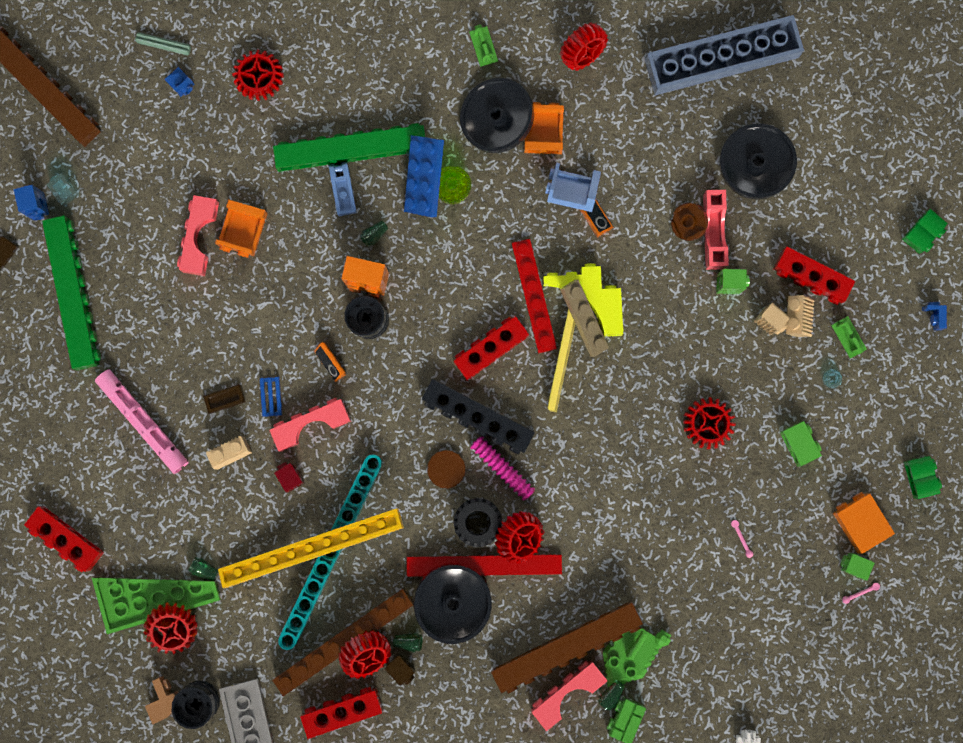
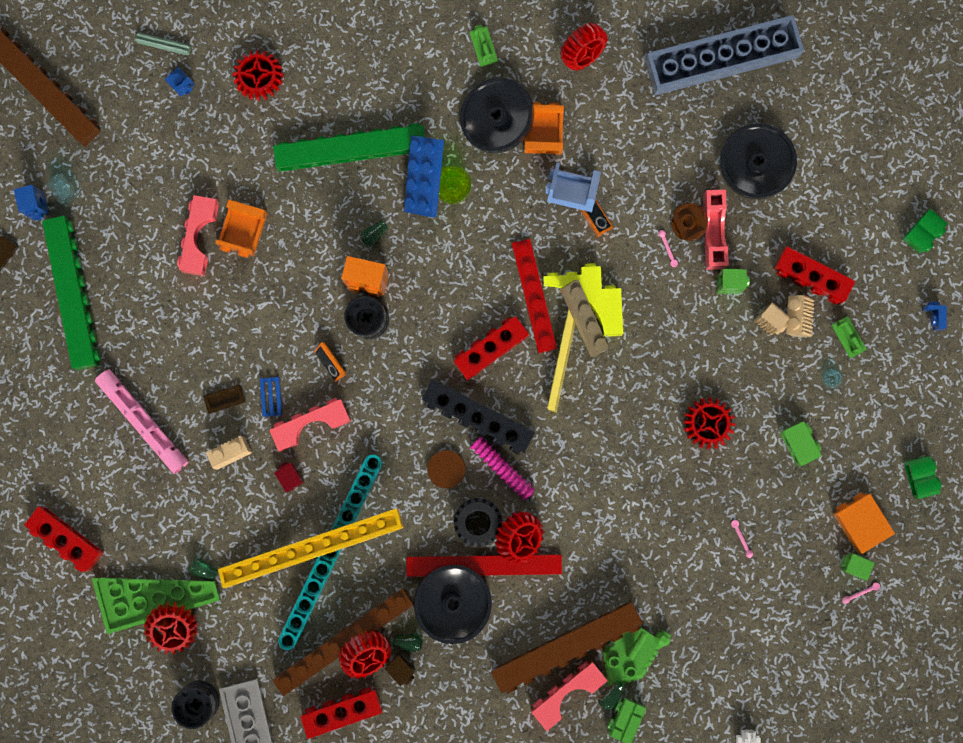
(161, 708): medium nougat brick -> none
(342, 189): medium blue plate -> none
(673, 263): none -> bright pink hinge

